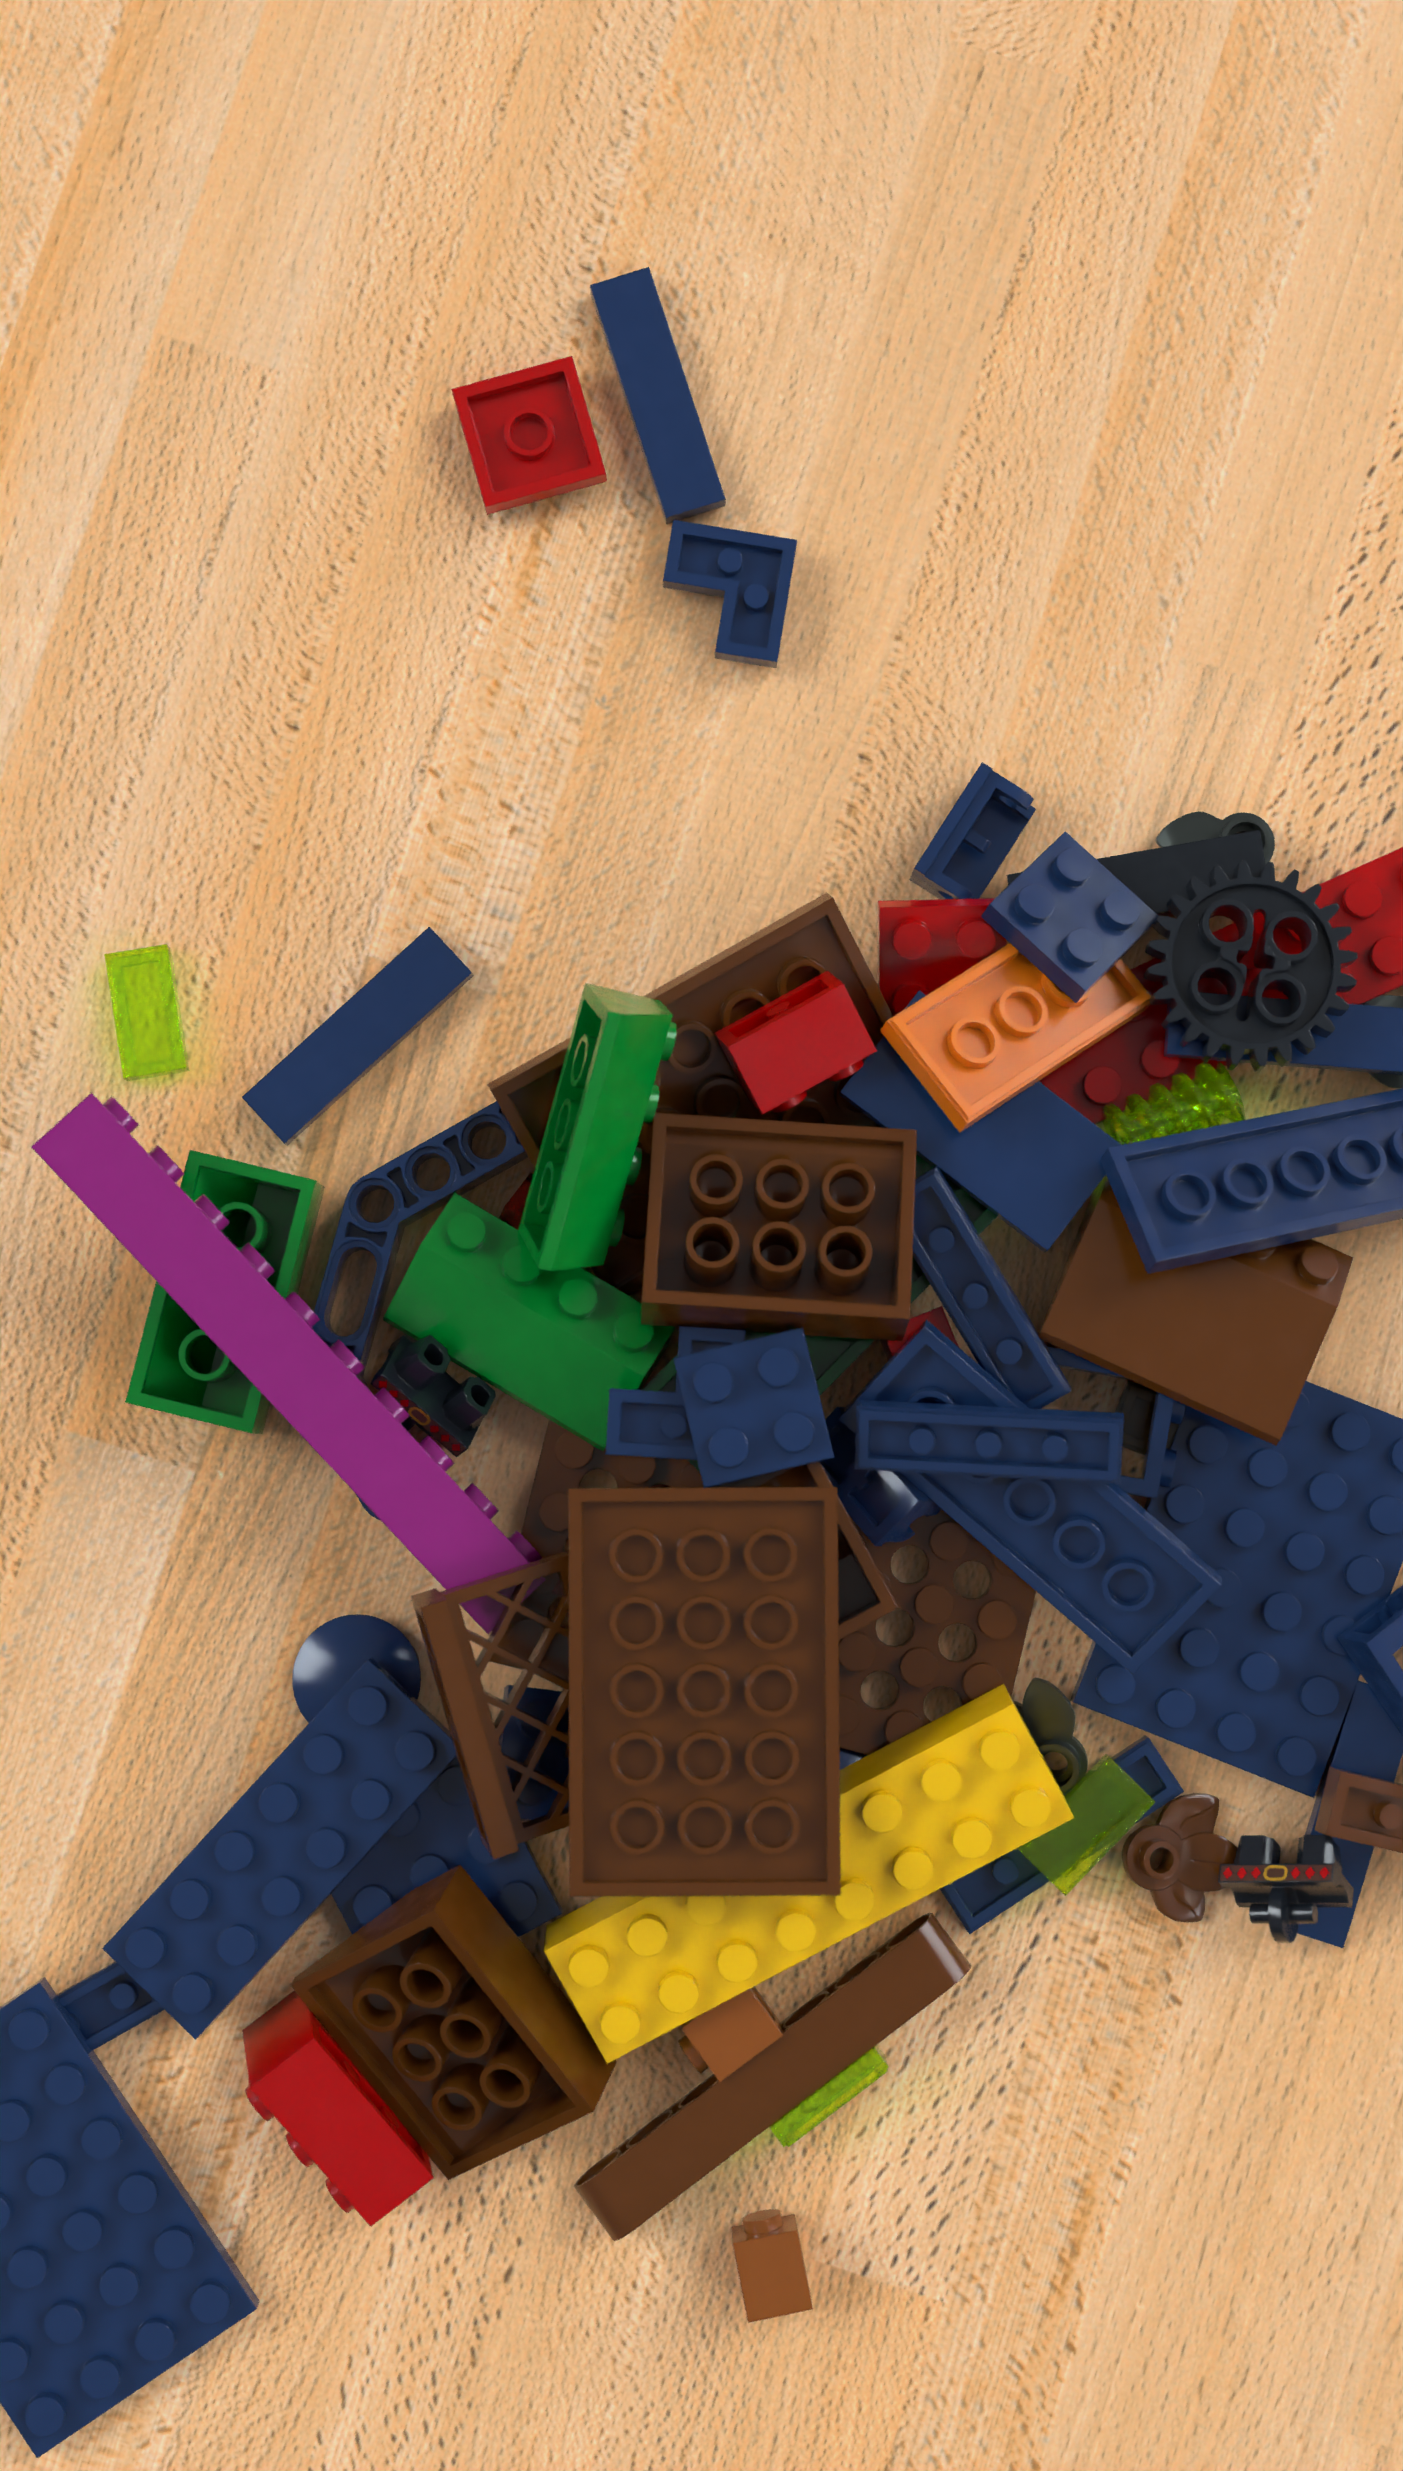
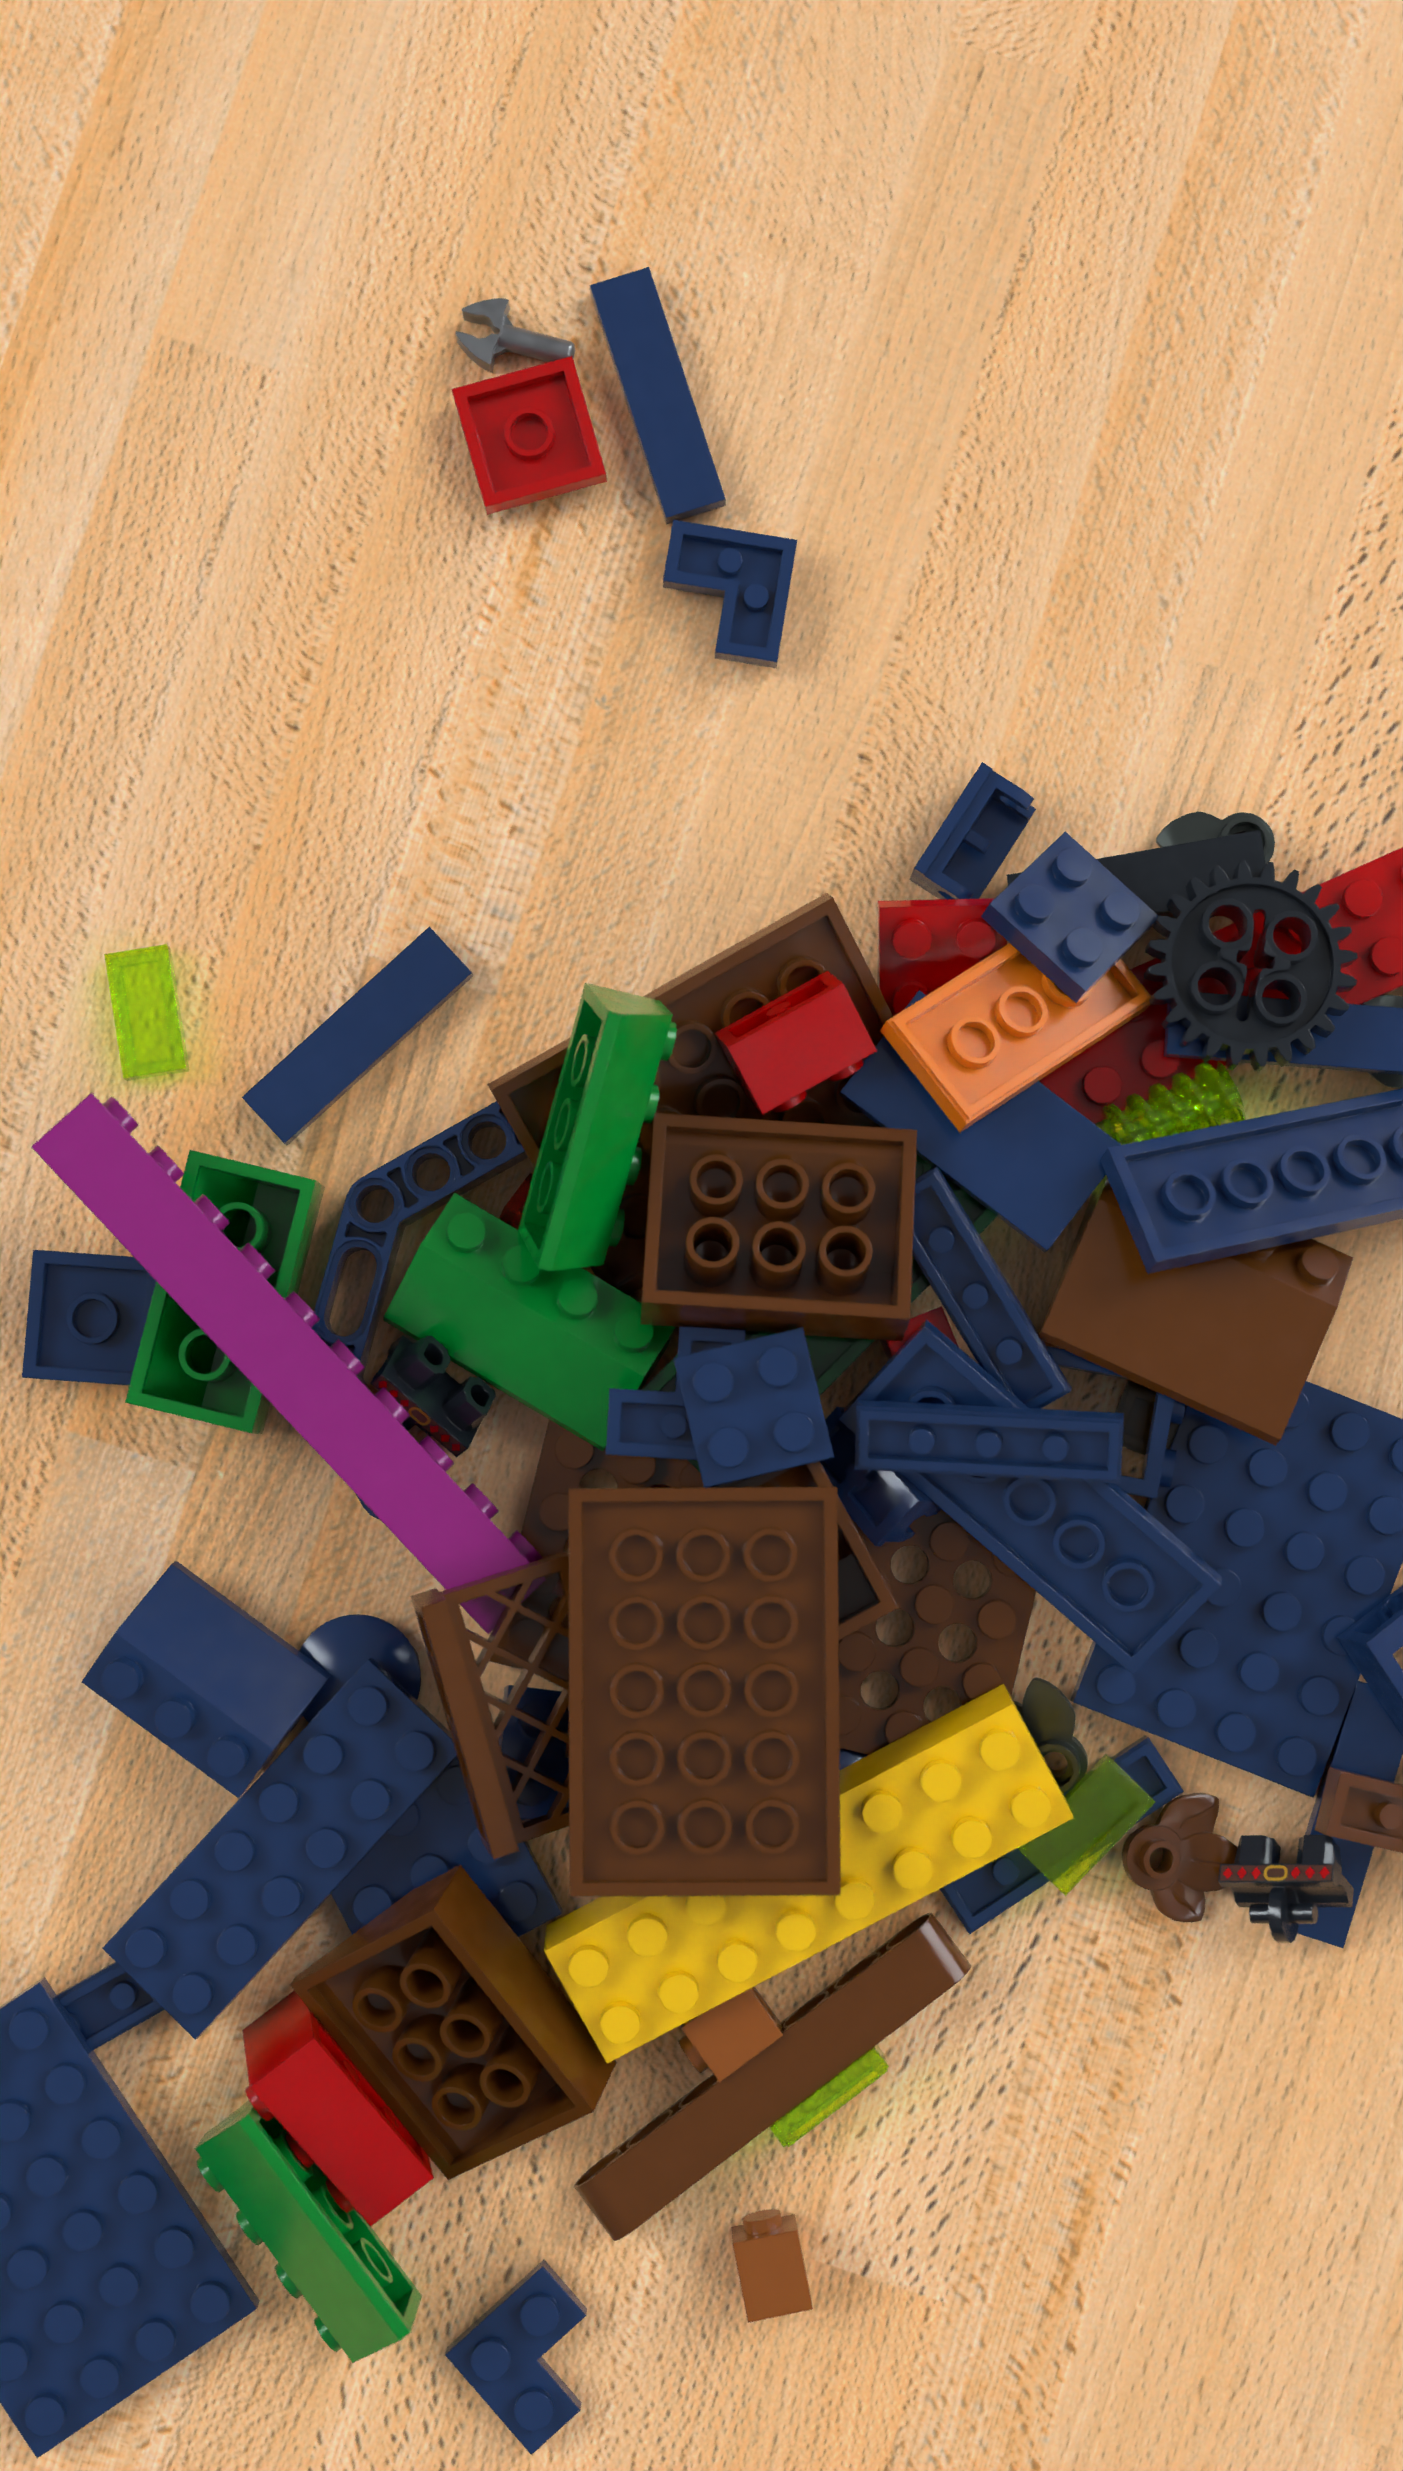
(85, 1317): none -> dark blue plate
(206, 1679): none -> dark blue slope
(321, 2250): none -> green slope
(505, 2353): none -> dark blue plate
(506, 337): none -> flat silver bar

